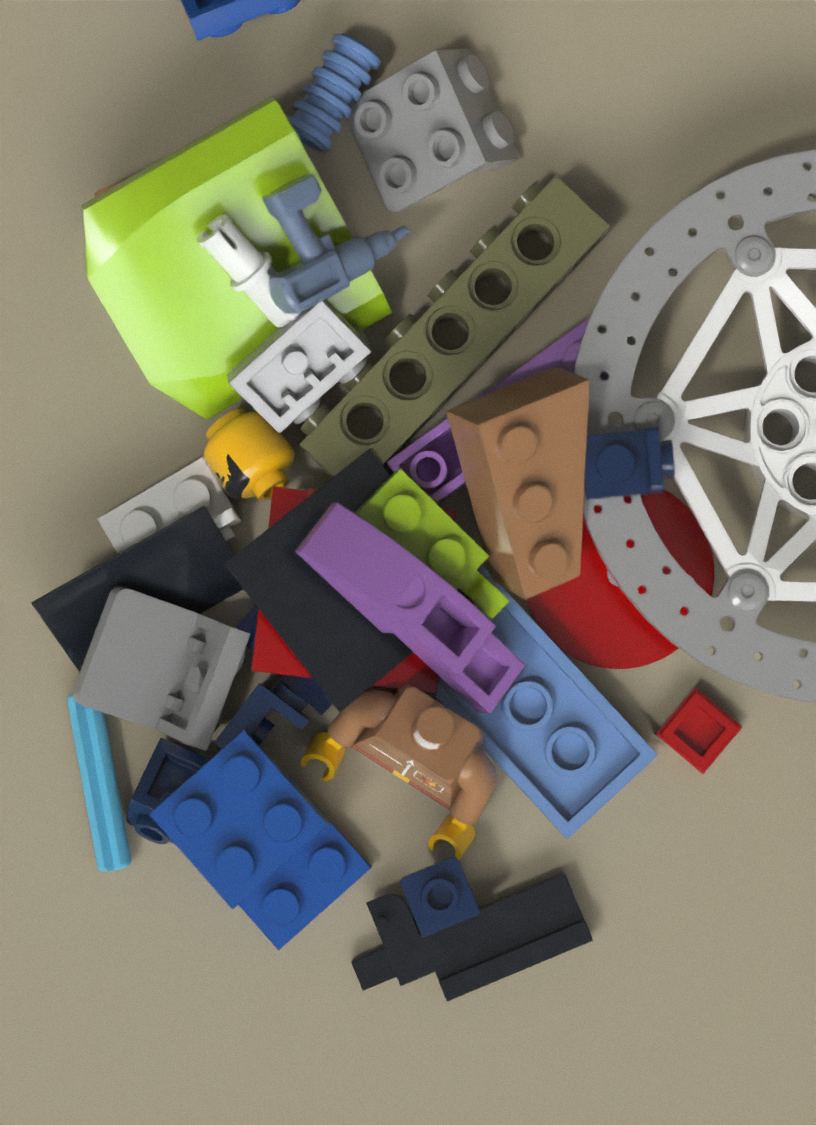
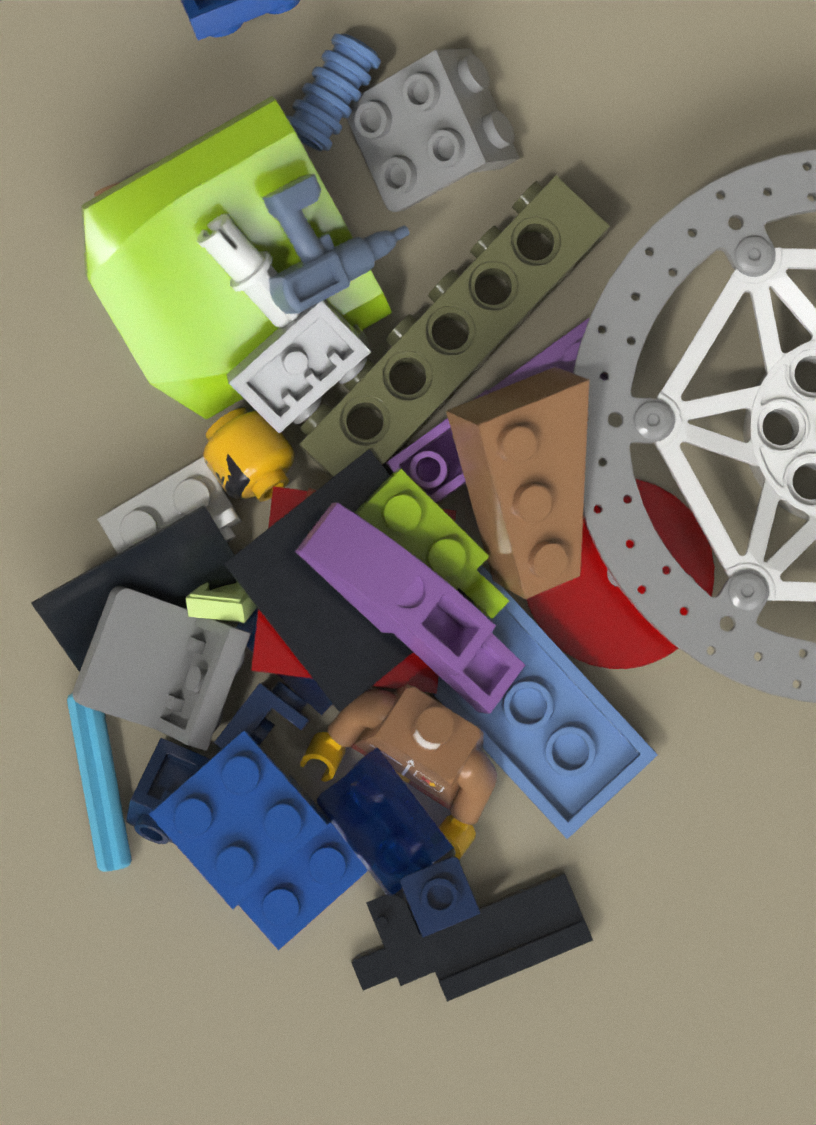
(221, 603): none -> yellowish green tile
(383, 822): none -> clear blue bracket
(627, 464): dark blue bracket -> none
(698, 730): red tile -> none

